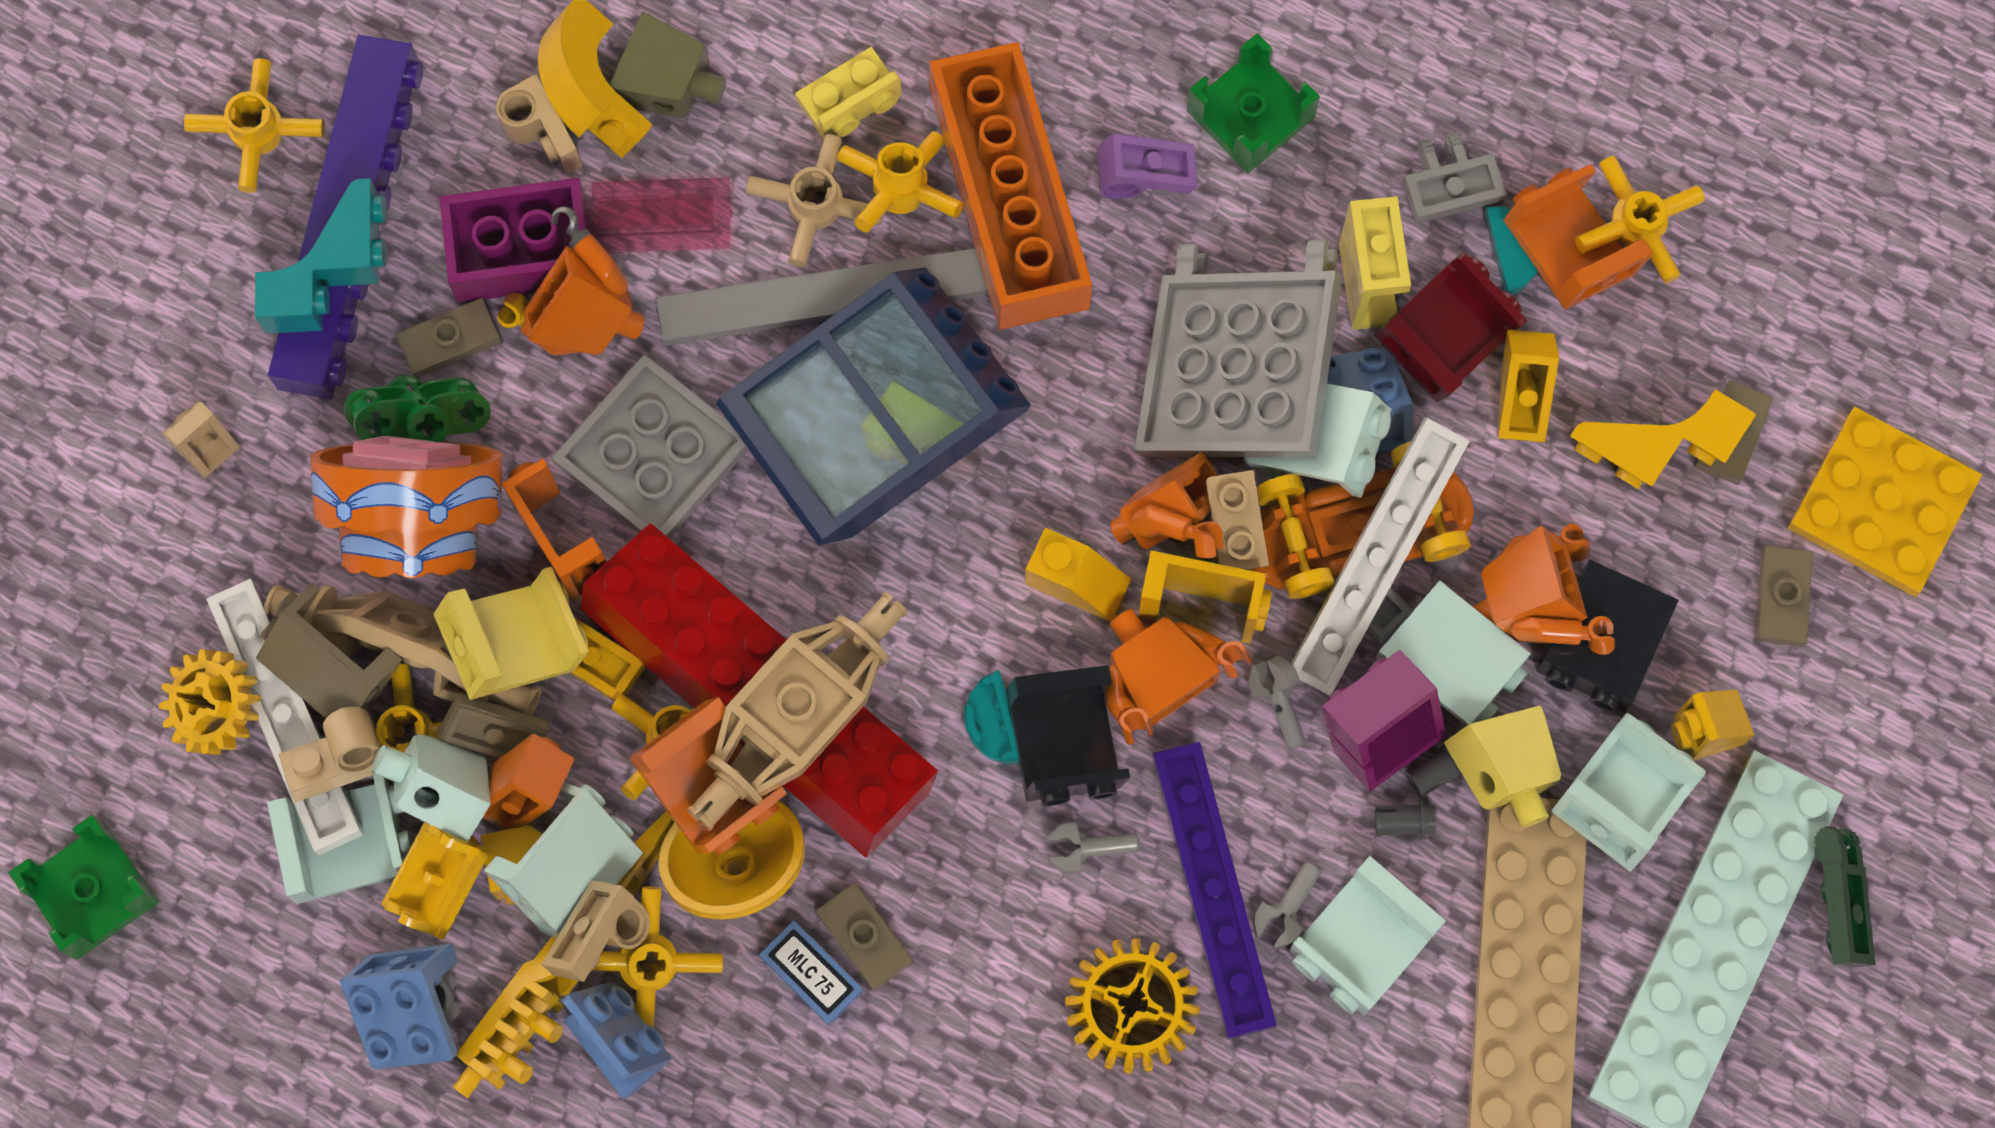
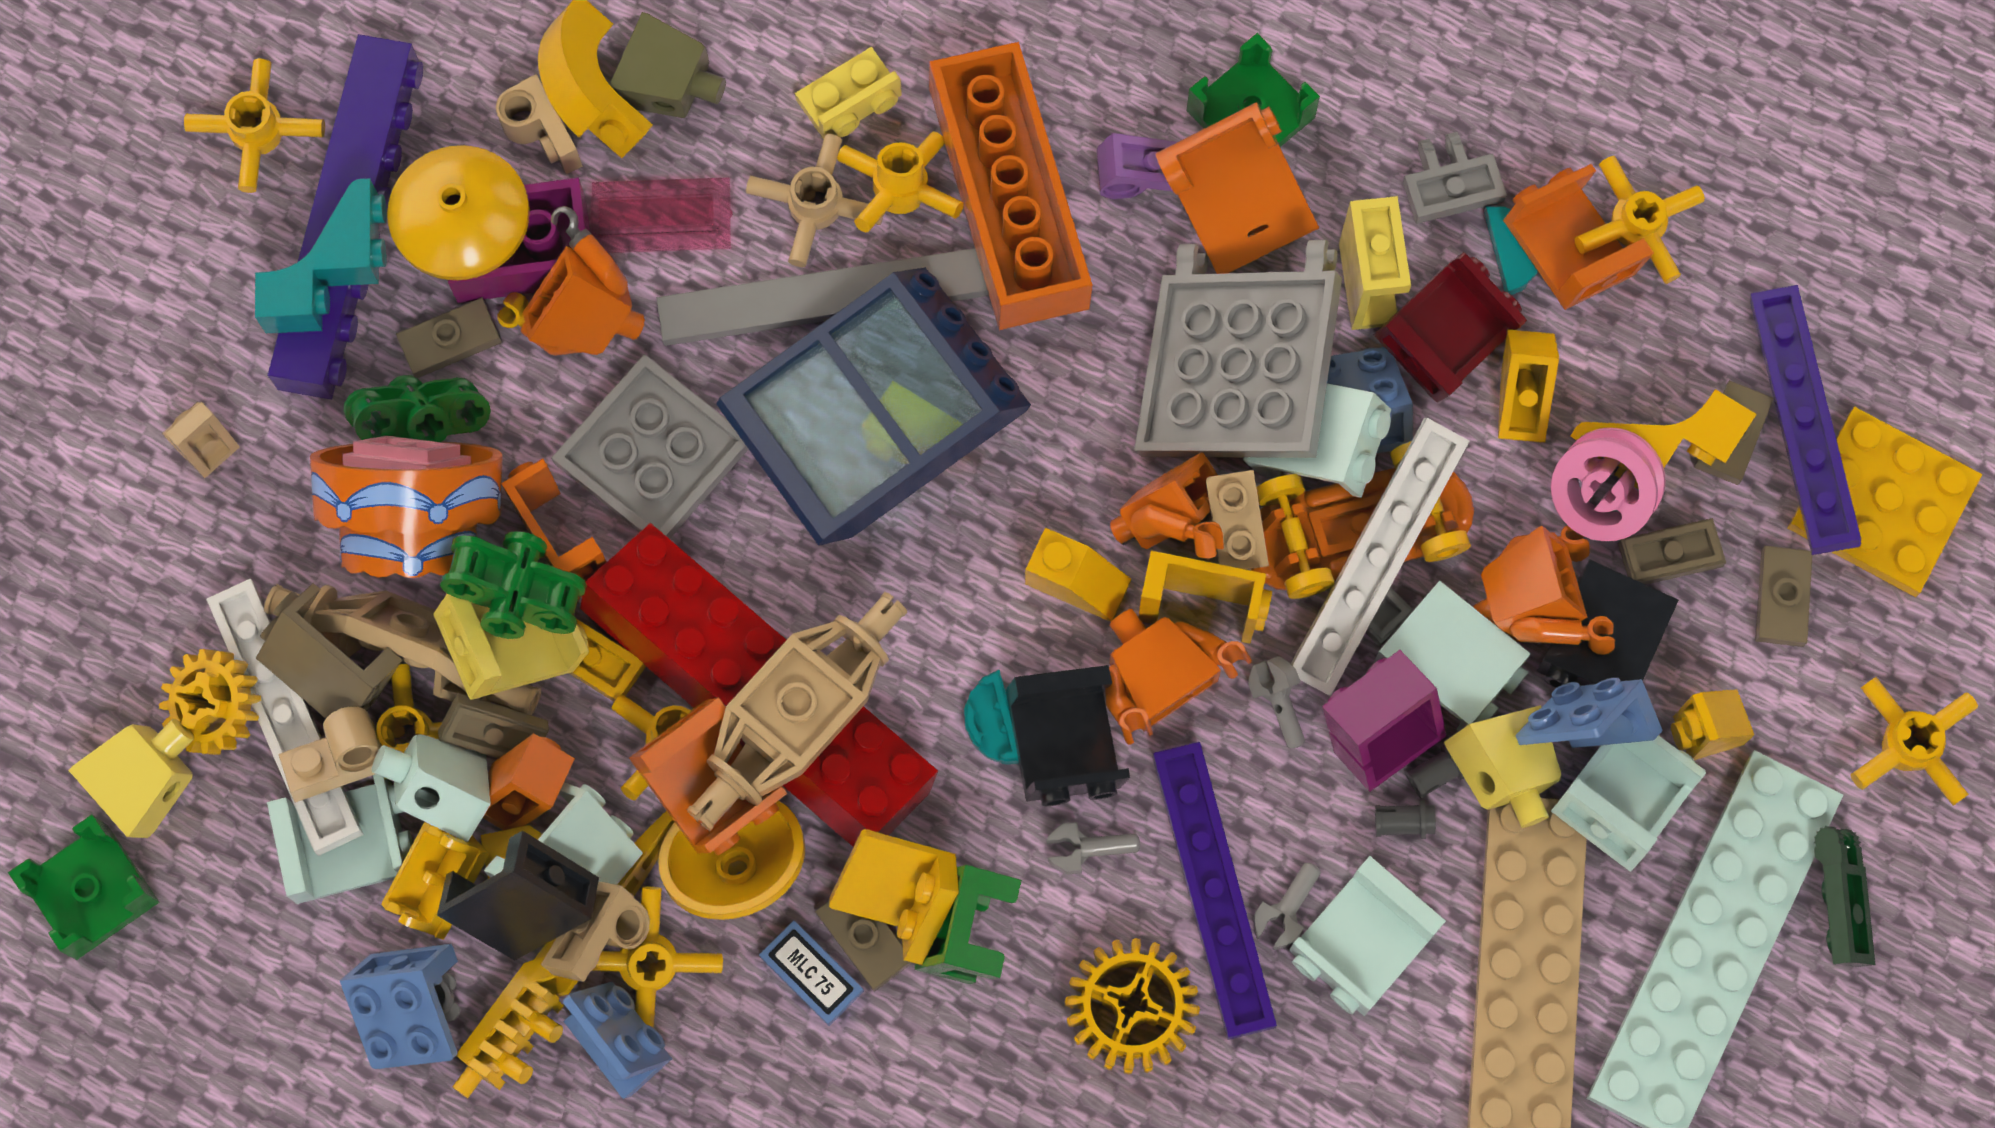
(137, 775): none -> light yellow torso
(462, 237): none -> yellow dish
(513, 585): none -> green axle
(524, 904): none -> black panel
(899, 886): none -> yellow bracket
(951, 953): none -> green panel
(1237, 186): none -> orange door
(1594, 715): none -> medium blue bracket
(1633, 505): none -> bright pink wheel
(1672, 552): none -> dark tan plate
(1805, 420): none -> dark purple plate
(1928, 730): none -> yellow bar

